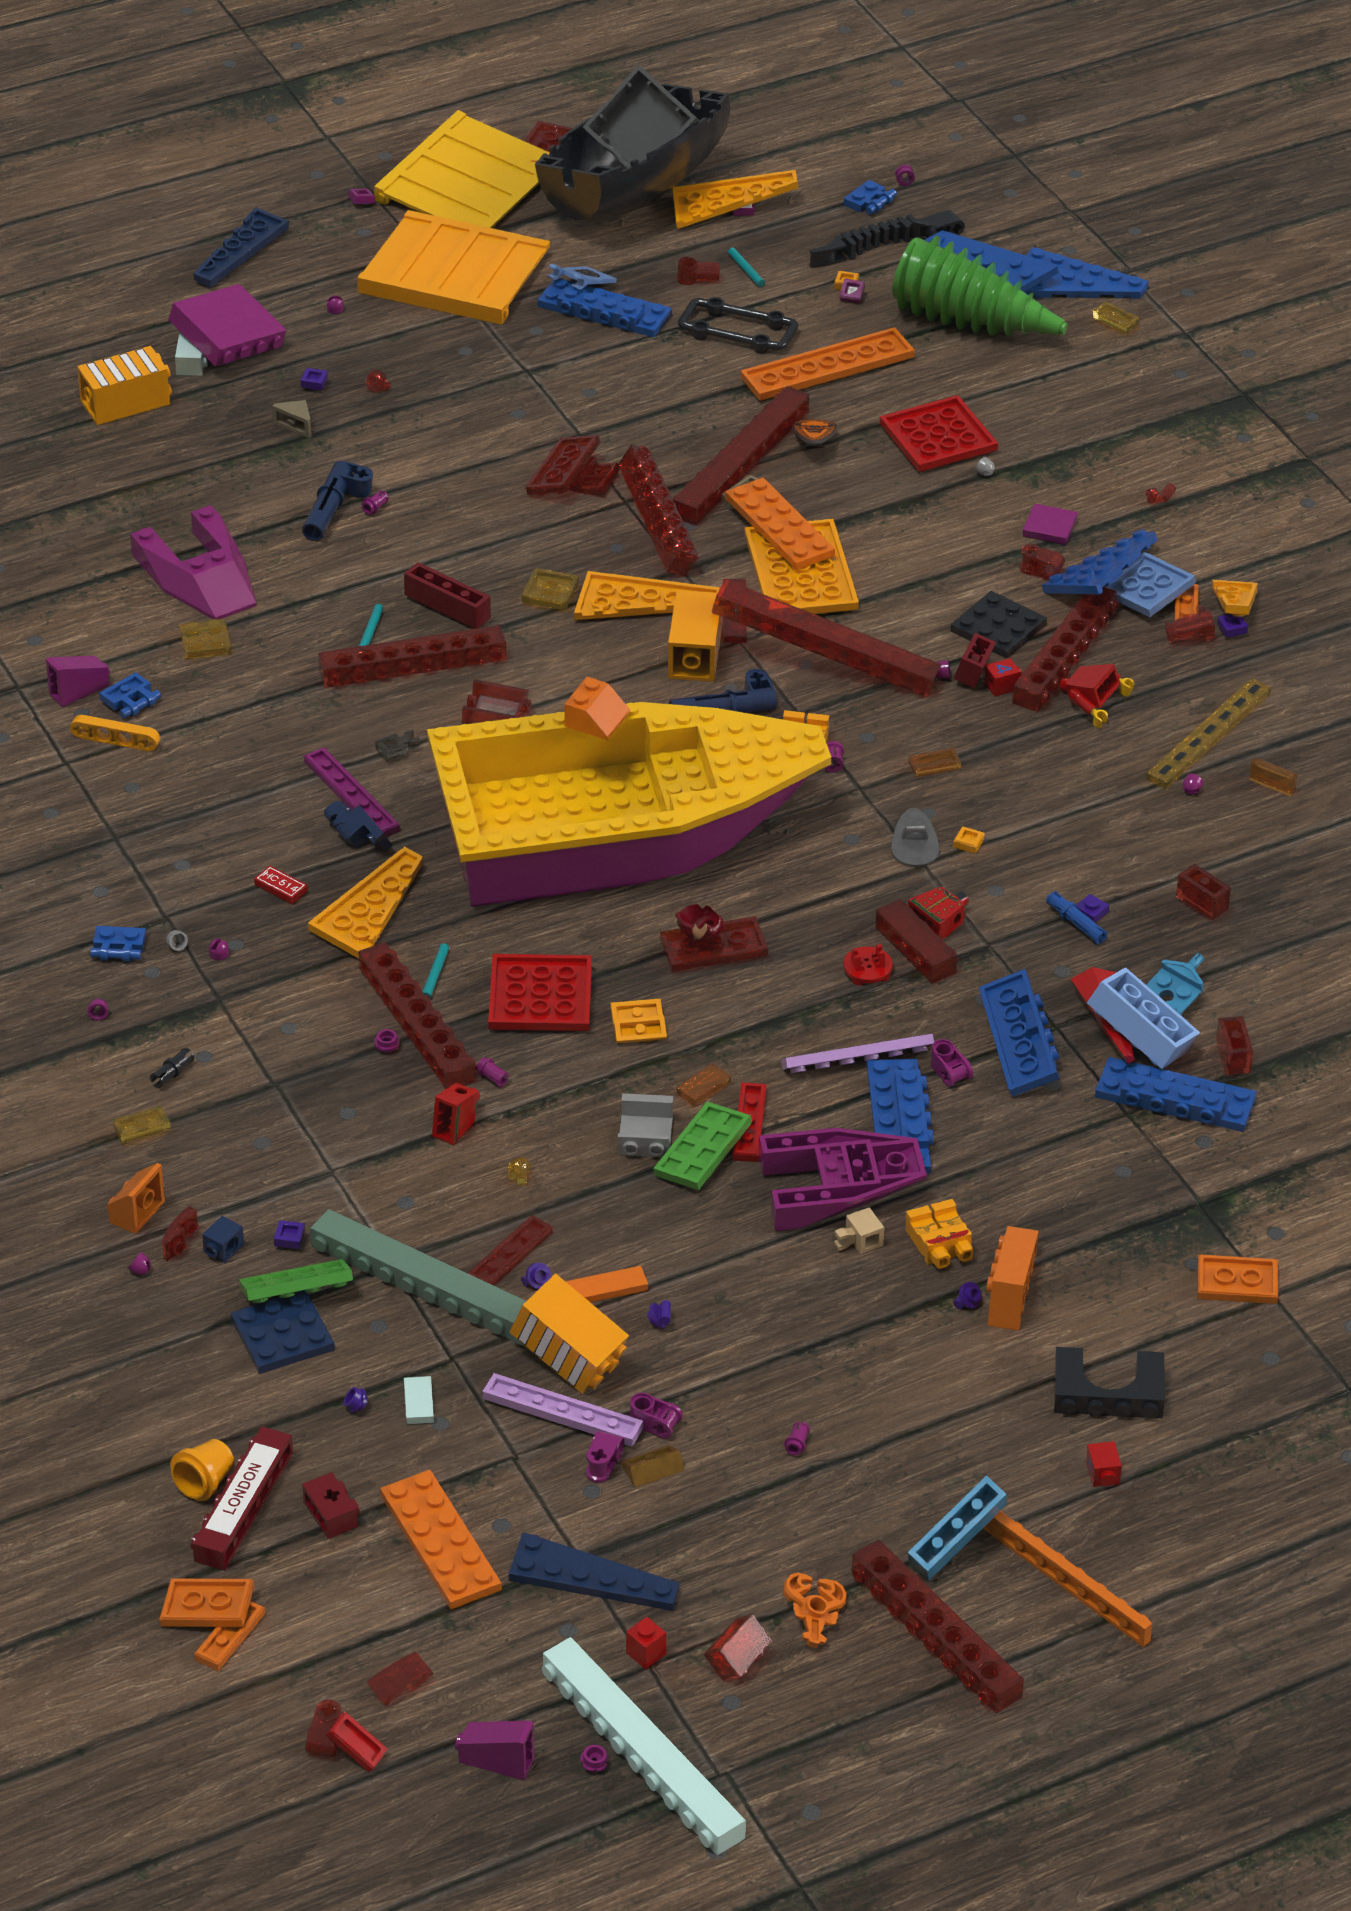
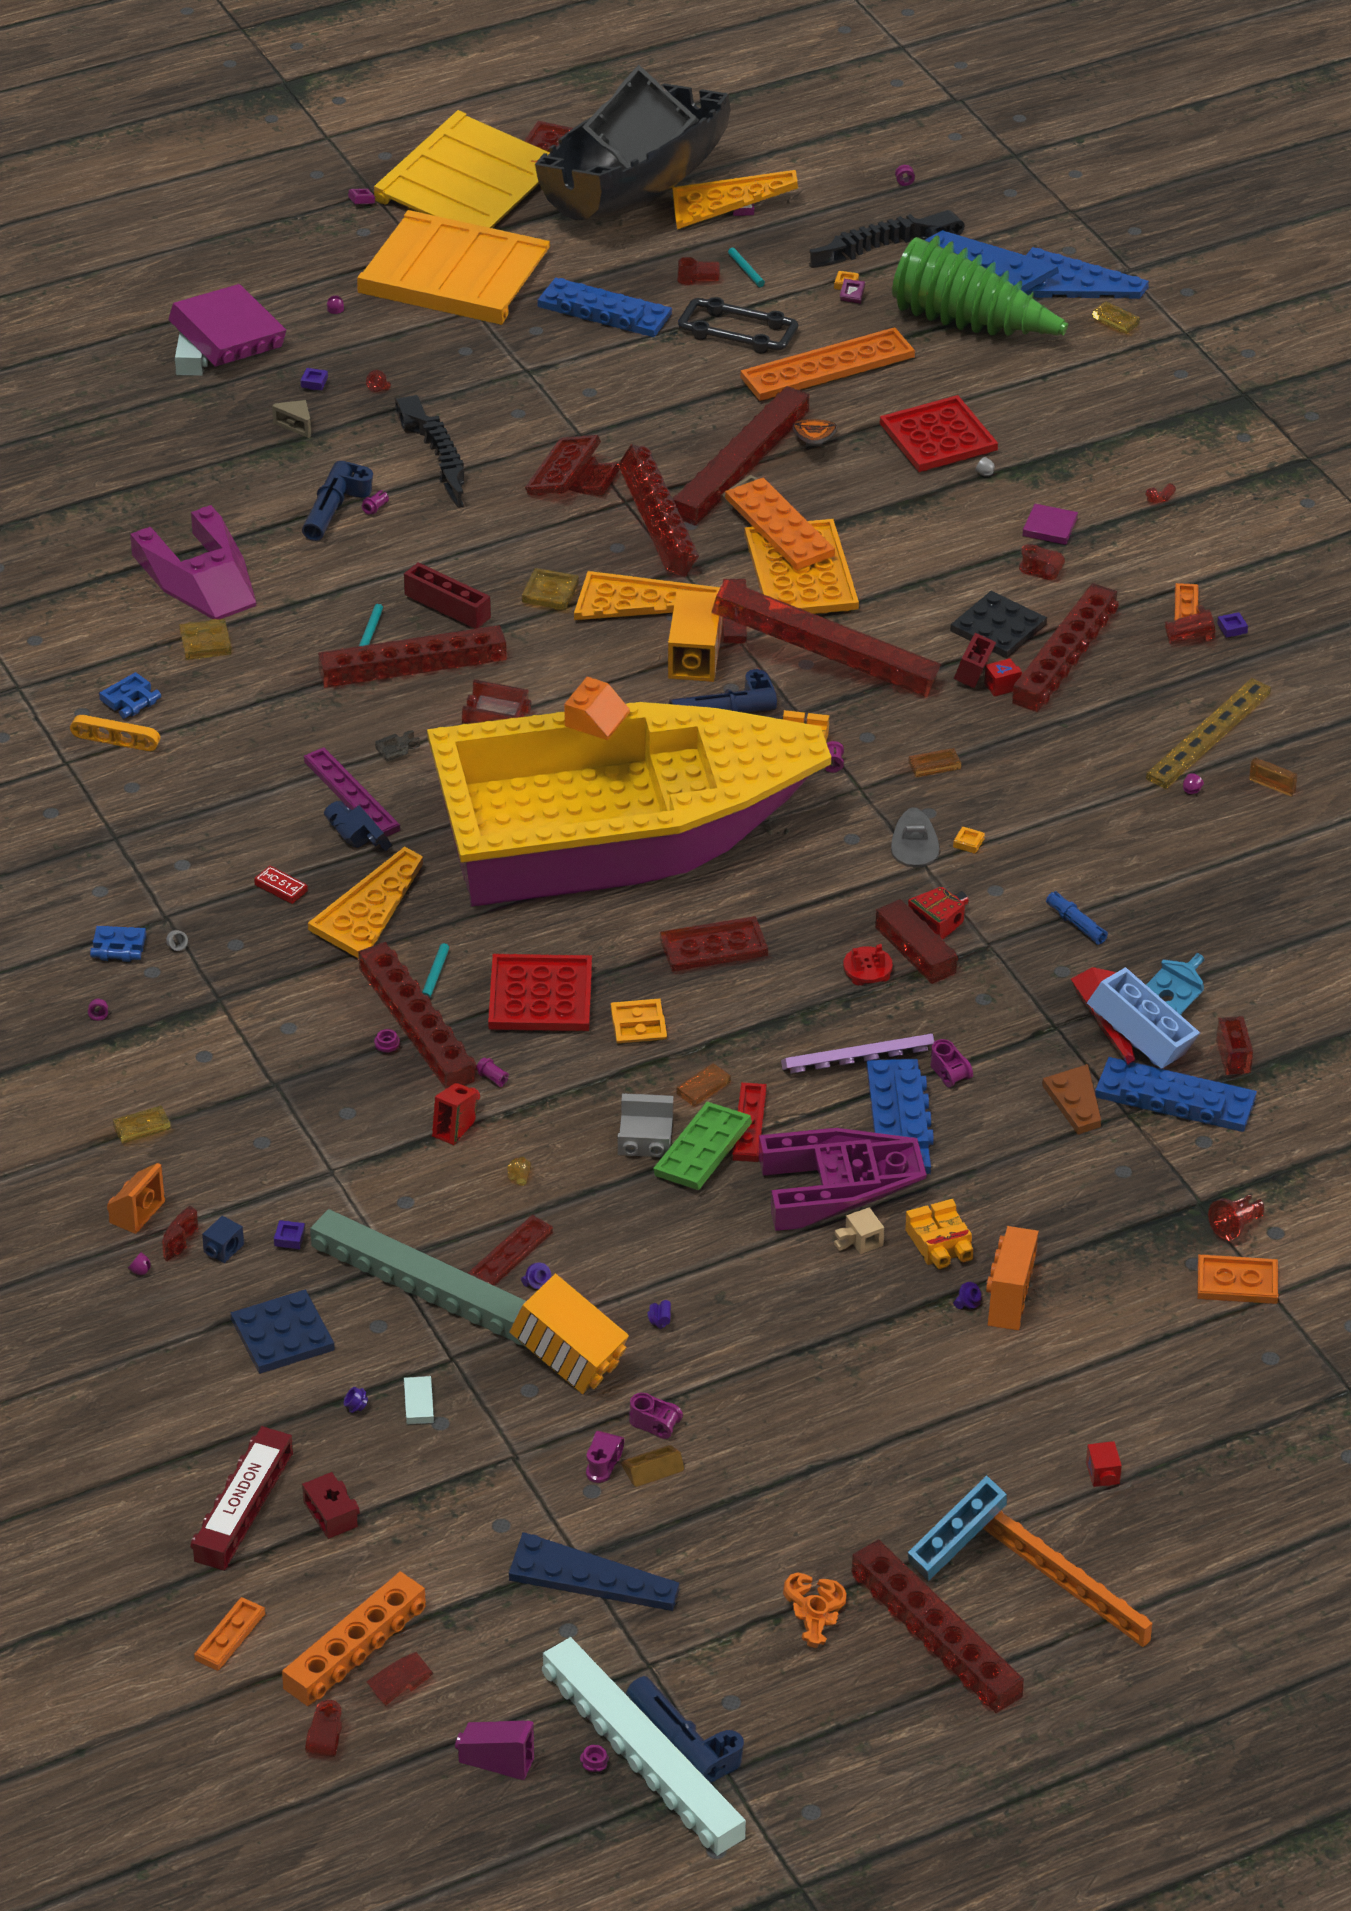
(75, 677): magenta slope -> none
(124, 385): light orange brick -> none
(172, 1067): black pin -> none
(201, 1469): light orange piece -> none
(207, 1602): orange tile -> none
(221, 951): magenta hinge -> none
(255, 233): dark blue wing -> none
(289, 1281): bright green plate -> none
(354, 1639): none -> orange brick
(356, 1741): red tile -> none
(415, 420): none -> black piece
(440, 1539): orange plate -> none
(561, 1408): lavender plate -> none
(584, 275): medium blue flag -> none
(611, 1284): orange tile -> none
(646, 1642): red brick -> none
(699, 922): dark red hair -> none
(712, 1756): none -> dark blue piece
(738, 1648): clear red brick -> none
(795, 1442): magenta pin -> none
(869, 197): blue plate -> none
(944, 671): magenta hinge -> none
(1020, 1032): blue plate -> none
(1075, 1098): none -> dark orange wing
(1079, 1396): black arch -> none
(1093, 686): red torso -> none
(1093, 907): dark purple plate -> none
(1100, 569): blue wing -> none
(1150, 584): medium blue plate -> none
(1203, 891): clear red brick -> none
(1229, 1217): none -> clear red piece
(1235, 596): light orange wing -> none

